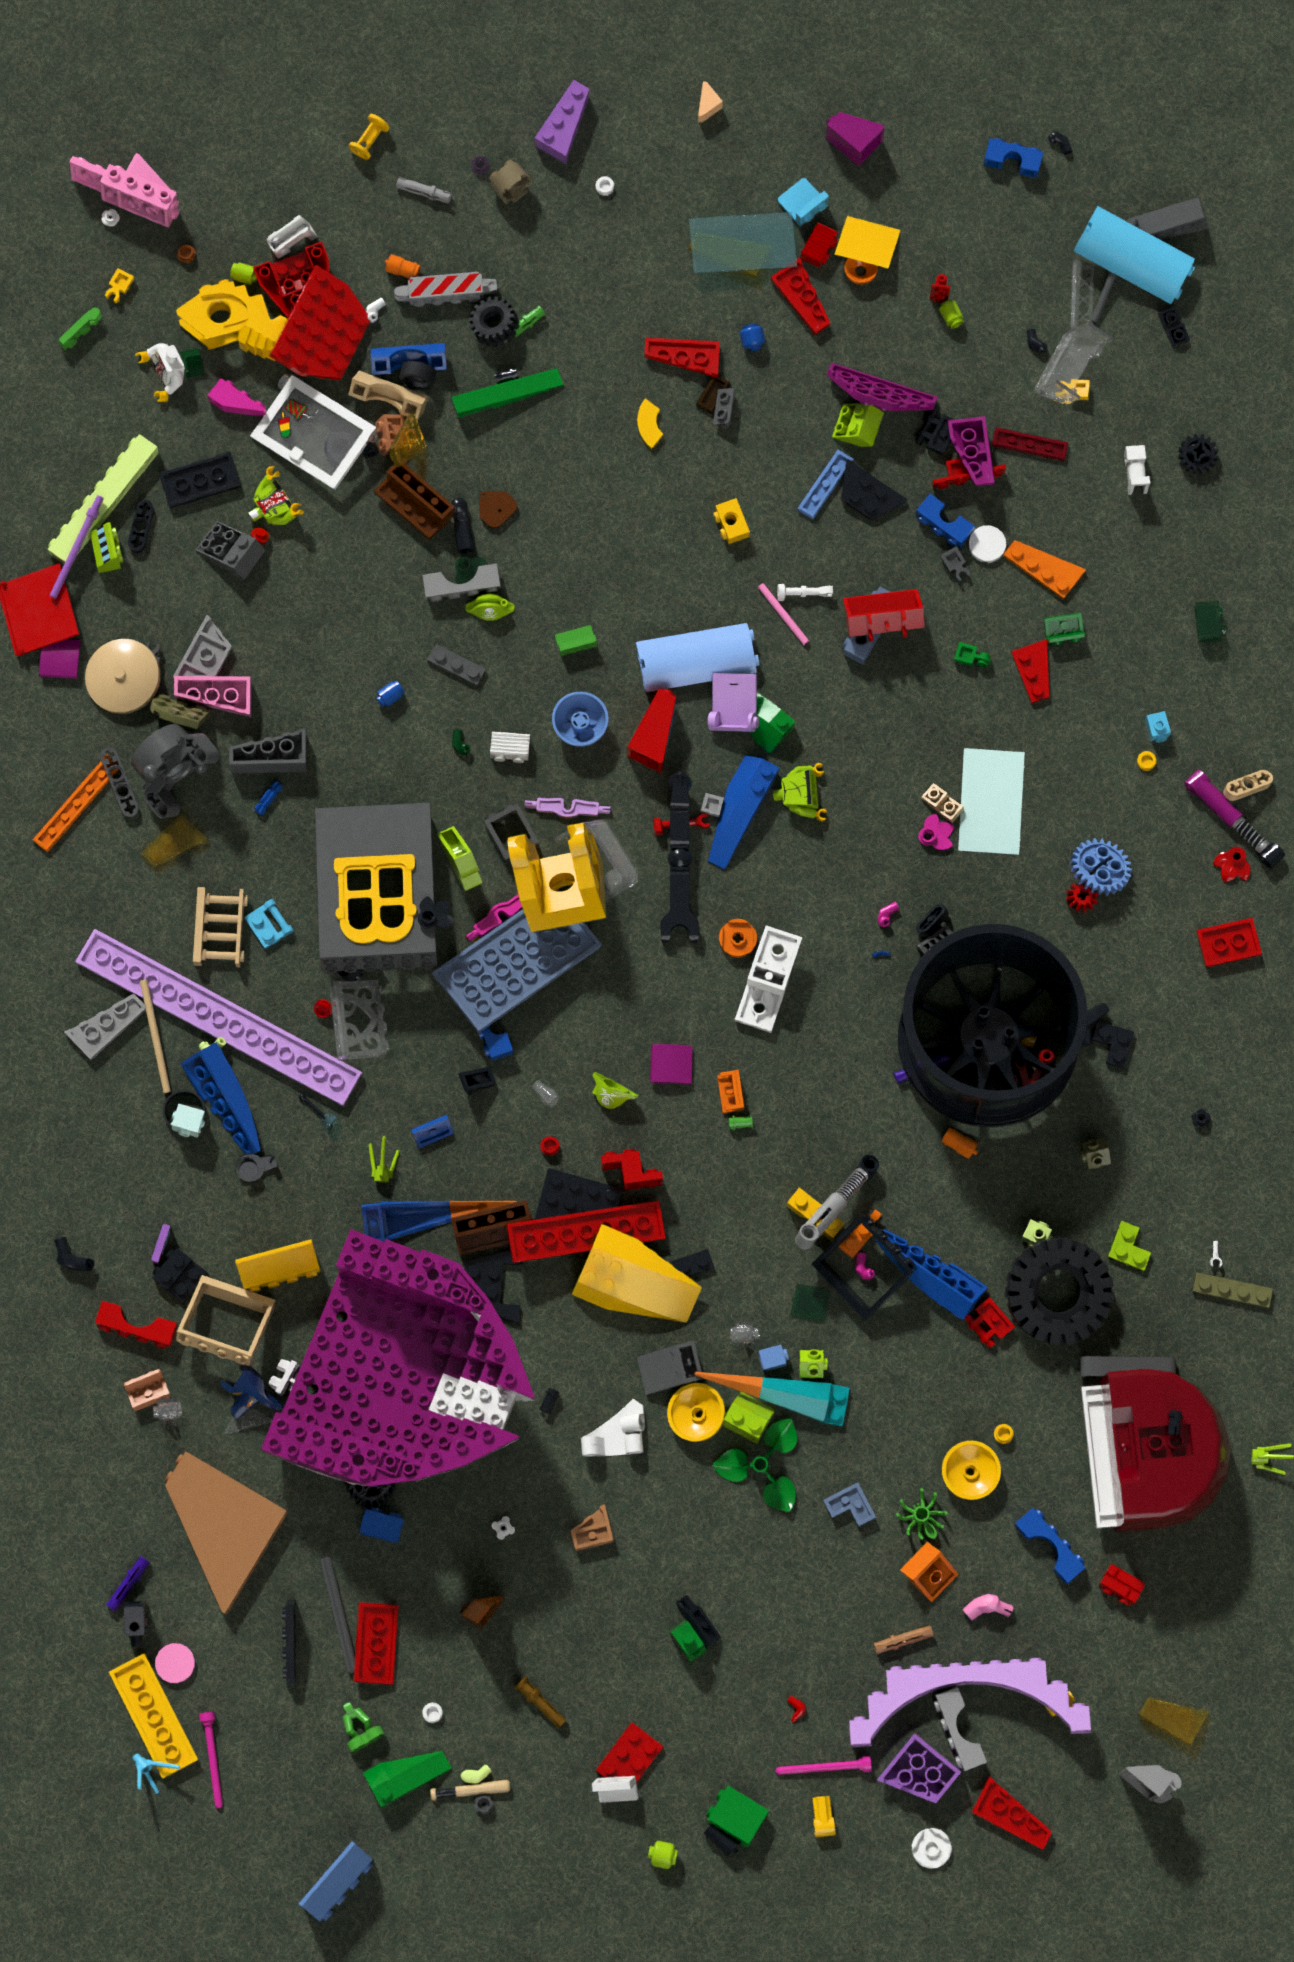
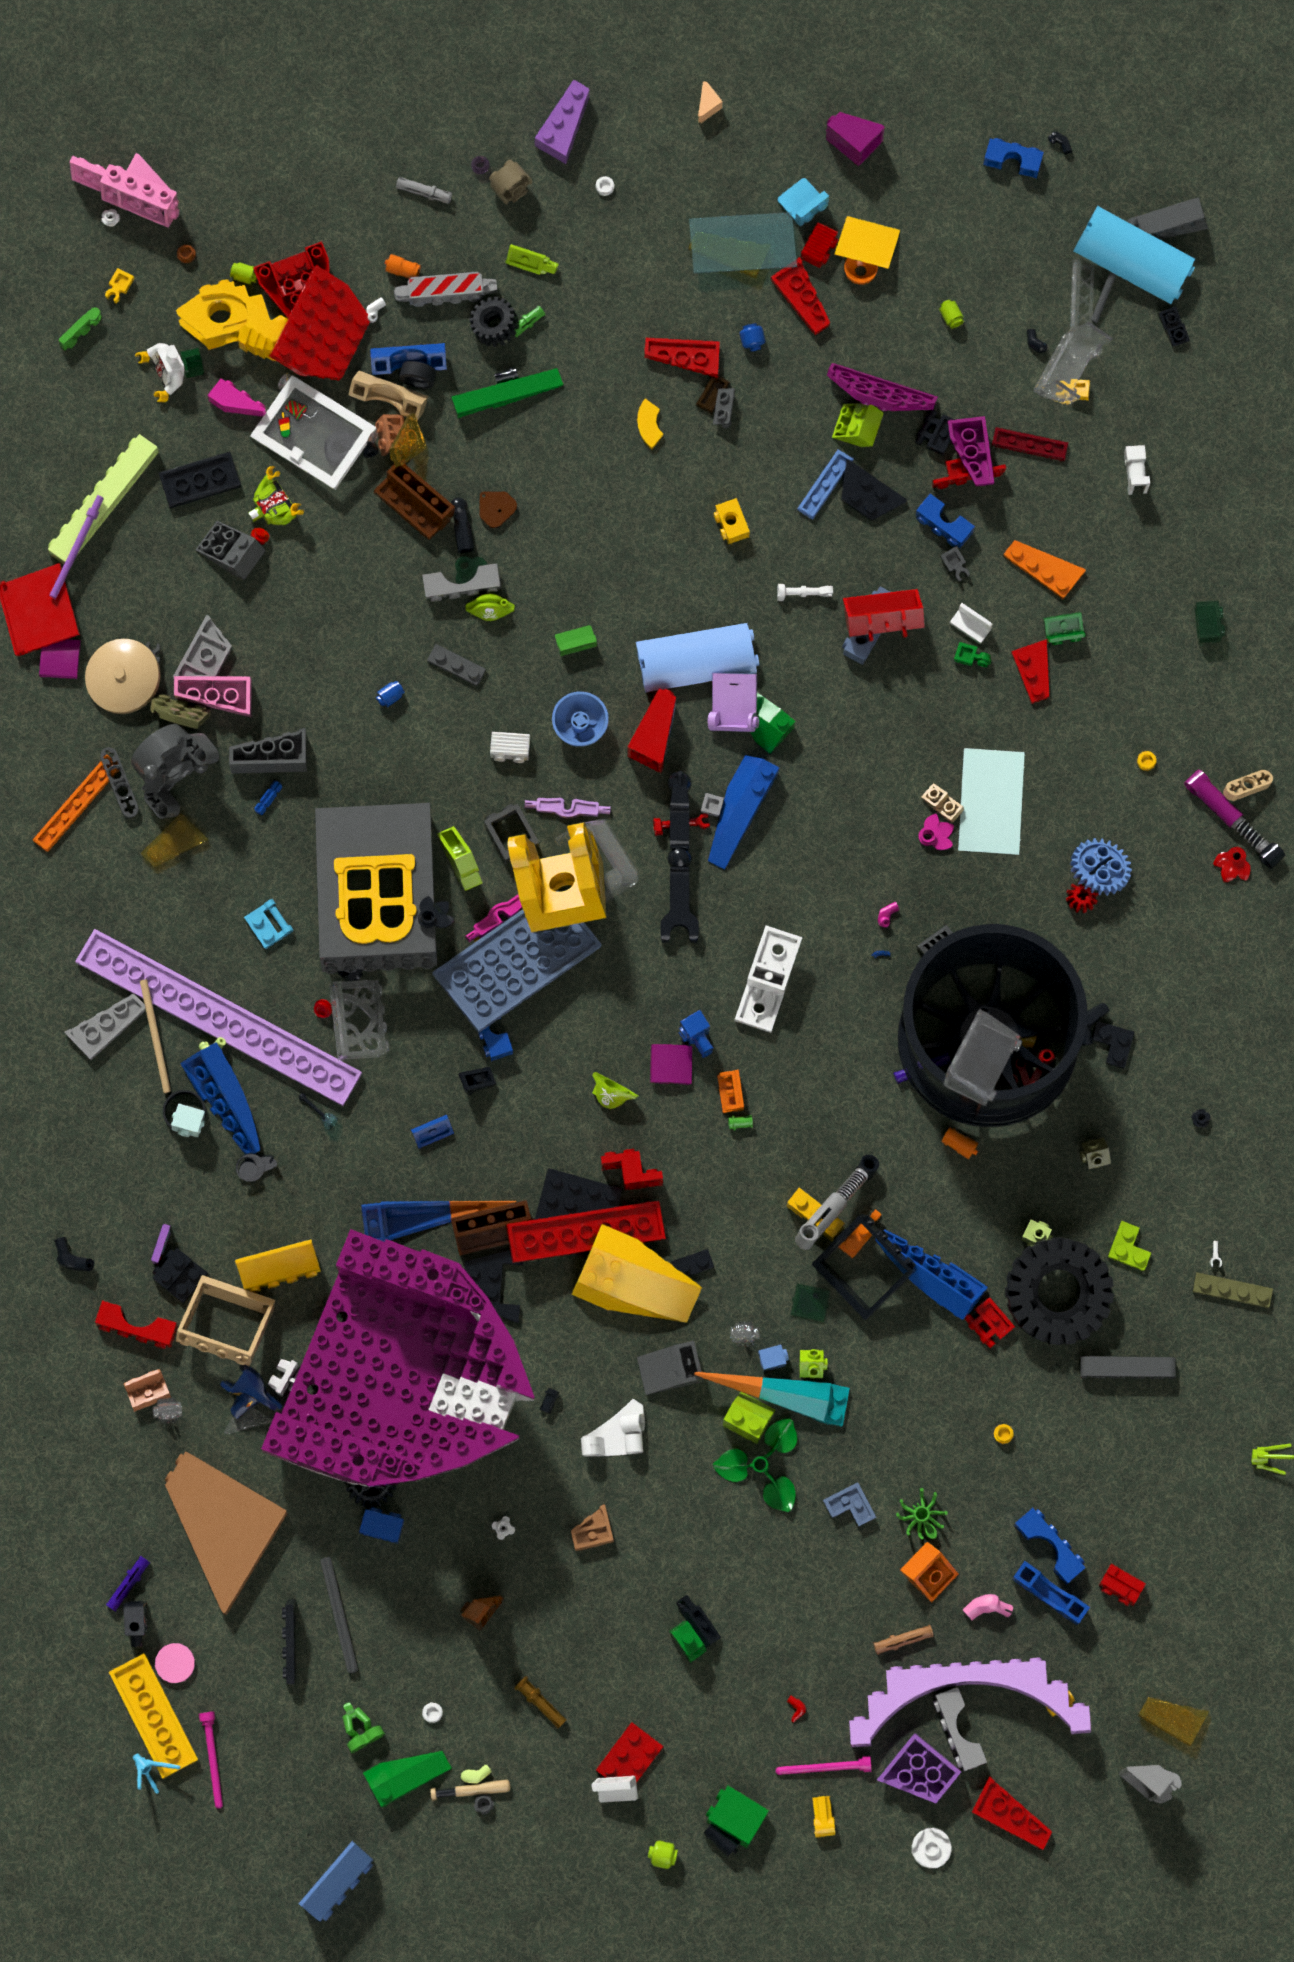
(105, 550): lime slope -> none
(149, 514): black beam -> none
(203, 917): tan fence -> none
(290, 235): white piece -> none
(369, 136): yellow hose -> none
(375, 1643): red plate -> none
(382, 1173): lime plant -> none
(458, 744): dark green arm -> none
(530, 260): none -> lime hinge
(547, 1095): clear cone -> none
(550, 1146): red plate -> none
(686, 1404): yellow dish -> none
(694, 1031): none -> blue brick
(746, 931): orange plate -> none
(783, 614): bright pink bar -> none
(800, 791): lime torso -> none
(861, 1269): dark pink arm -> none
(932, 920): black plate -> none
(940, 290): red hinge -> none
(971, 623): none -> white panel
(971, 1456): yellow dish -> none
(982, 1058): none -> clear windscreen
(987, 544): white tile -> none
(1050, 1594): none -> blue arch
(1138, 1469): dark red piece -> none
(1158, 727): medium azure brick -> none
(1174, 1422): black pin -> none
(1191, 452): black gear -> none
(1229, 942): red plate -> none

